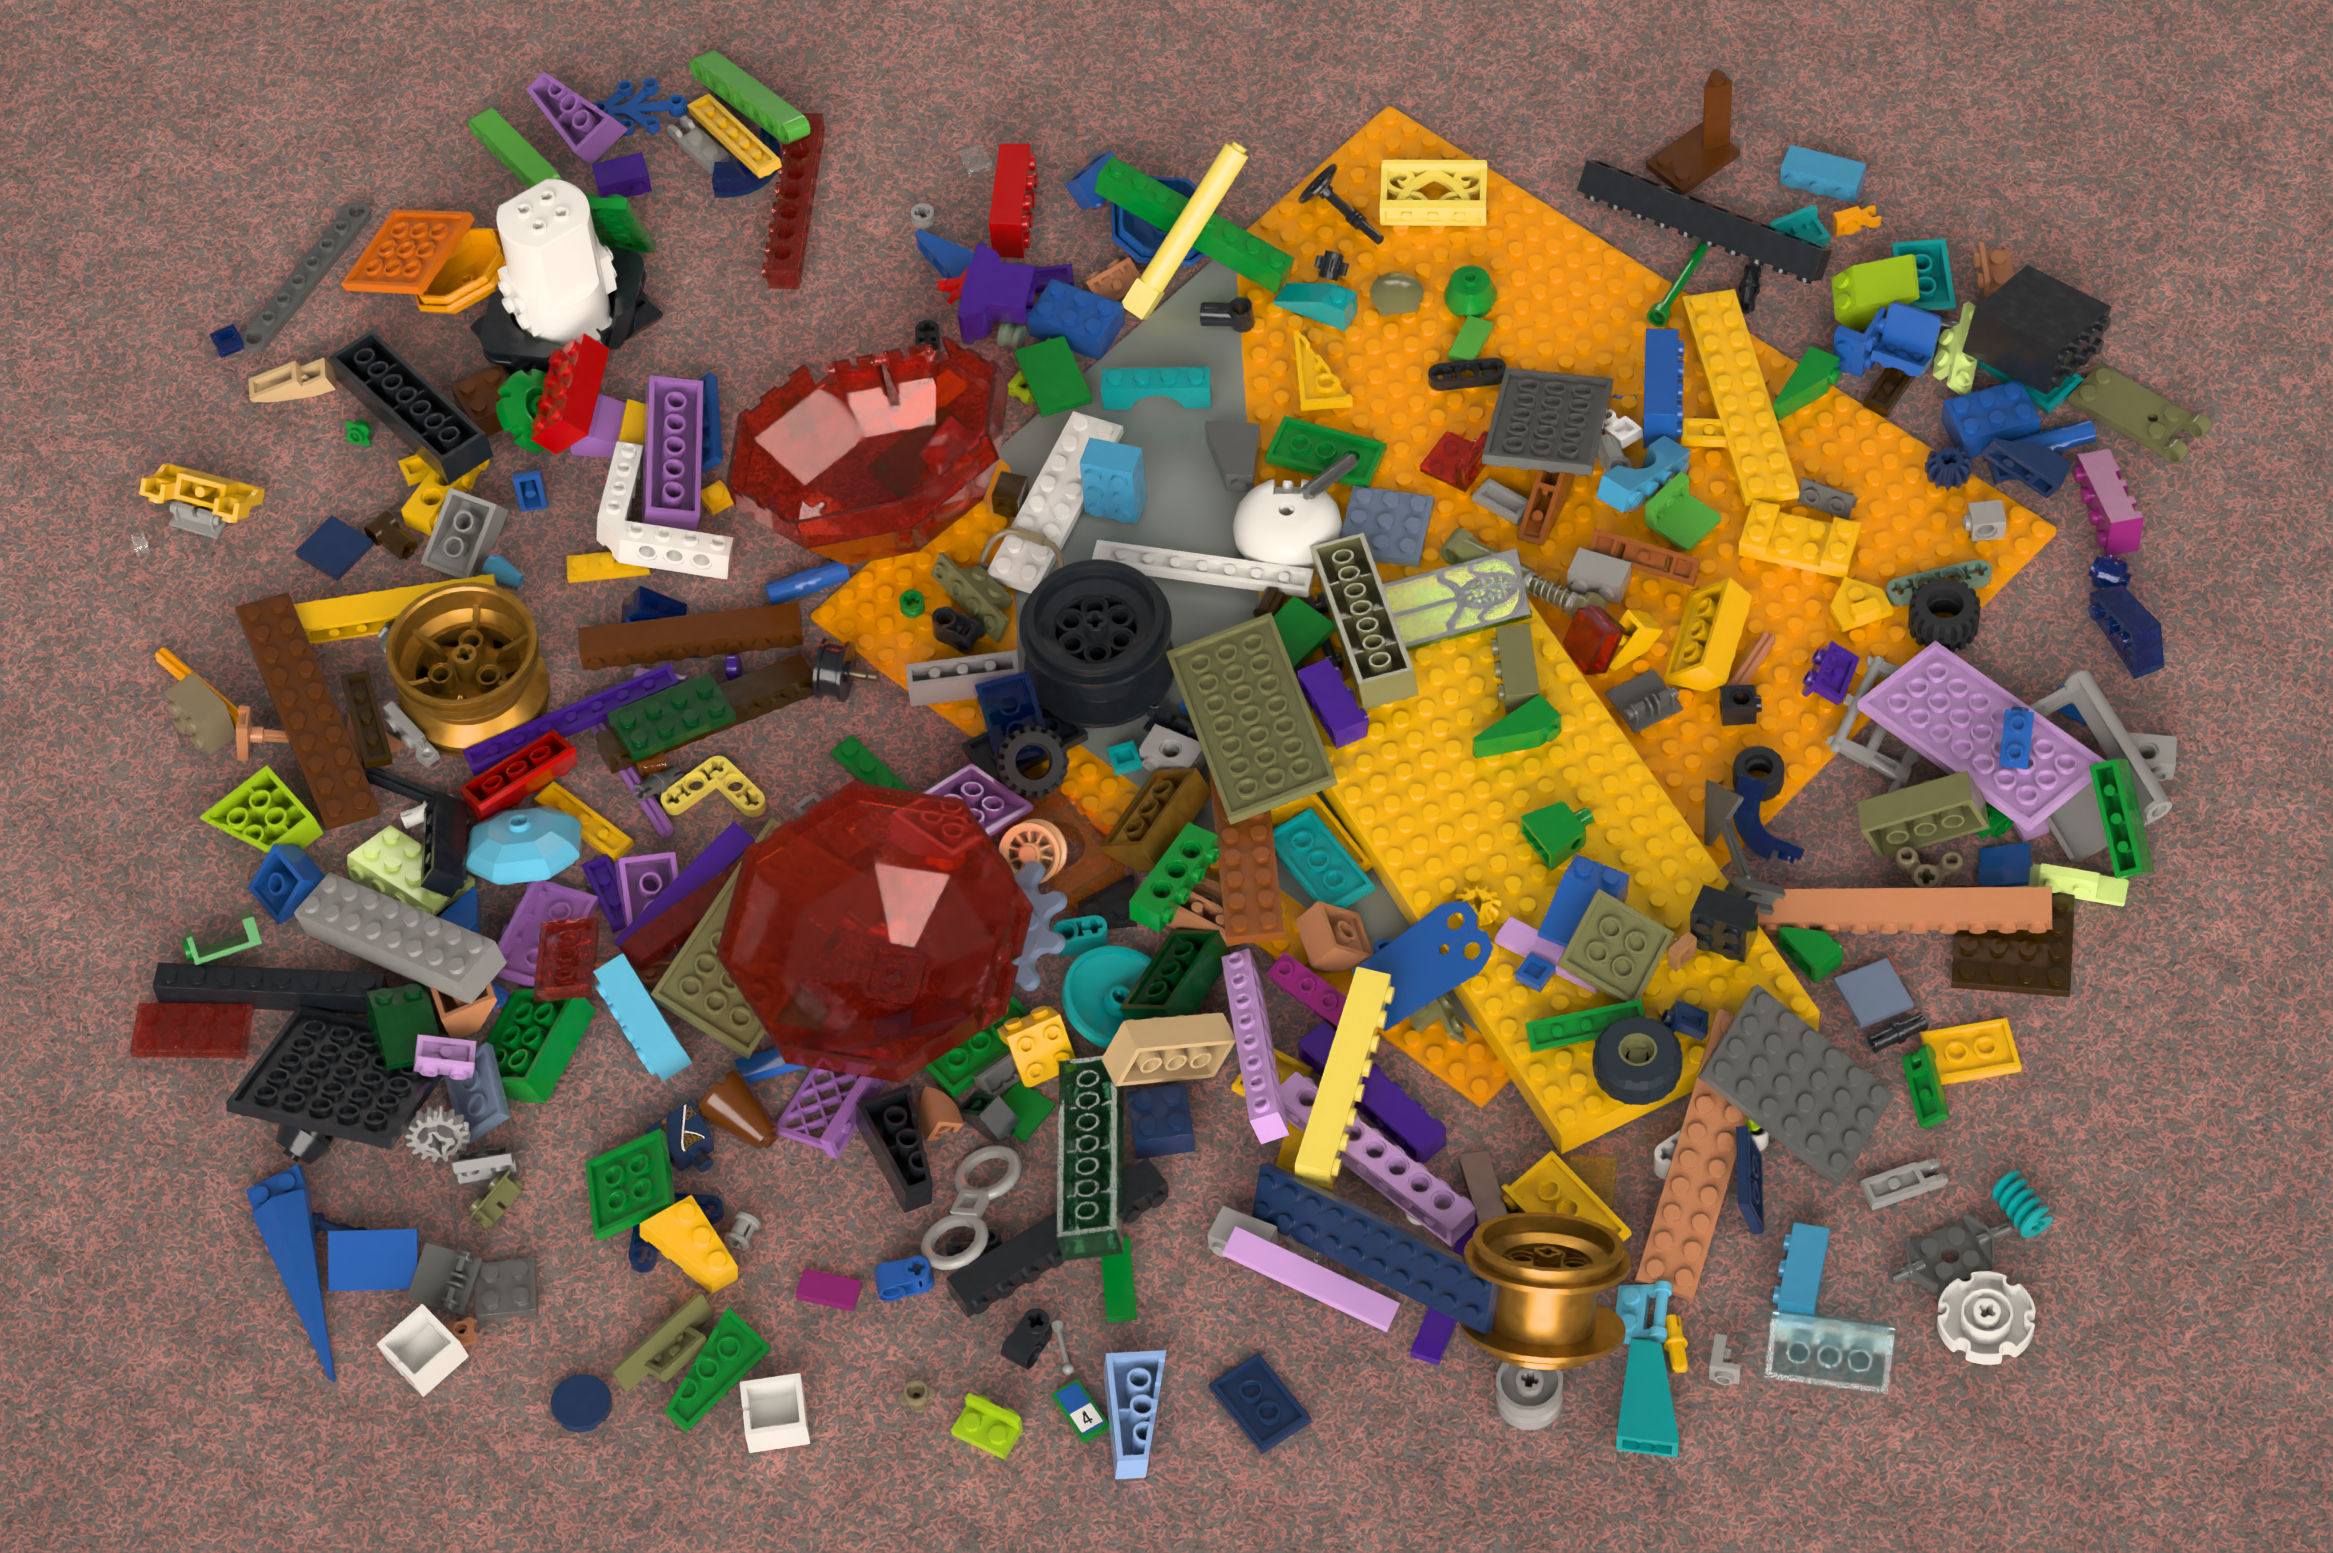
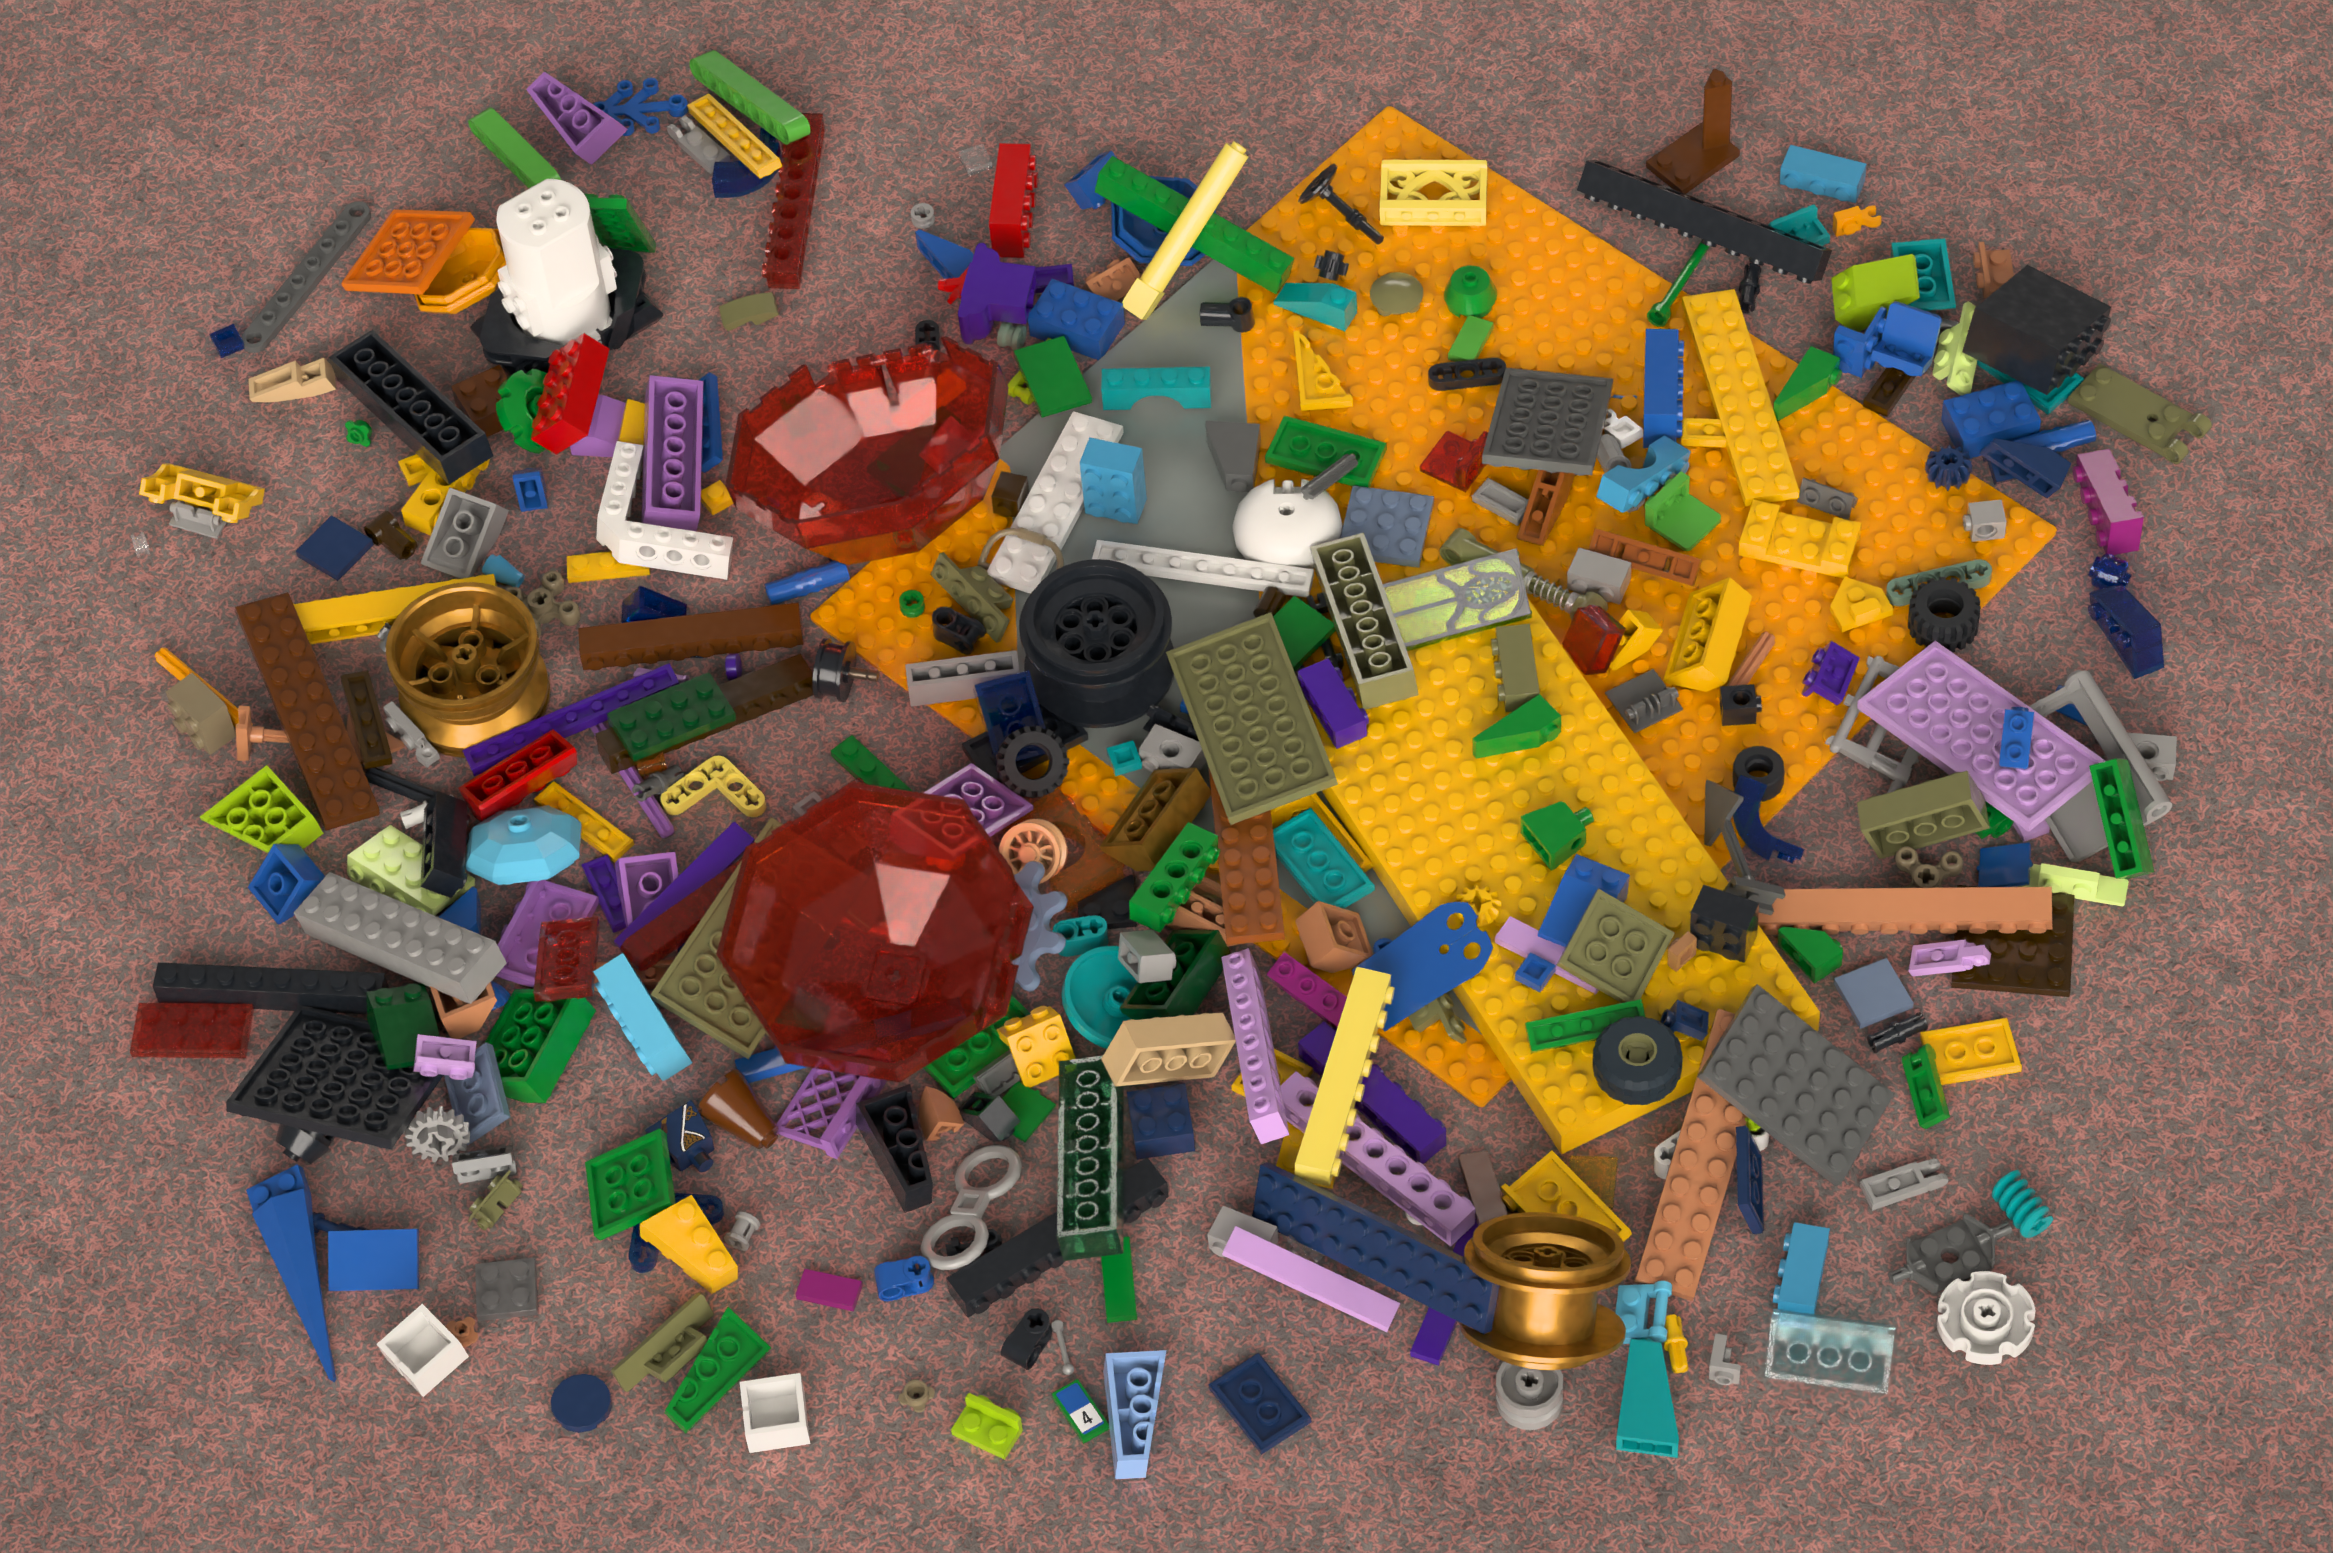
(225, 947): green panel -> none
(444, 1278): dark grey hinge -> none
(542, 603): none -> dark tan gear
(622, 176): dark purple brick -> none
(752, 308): none -> olive slope
(1146, 956): none -> light grey brick
(1947, 957): none -> lavender hinge

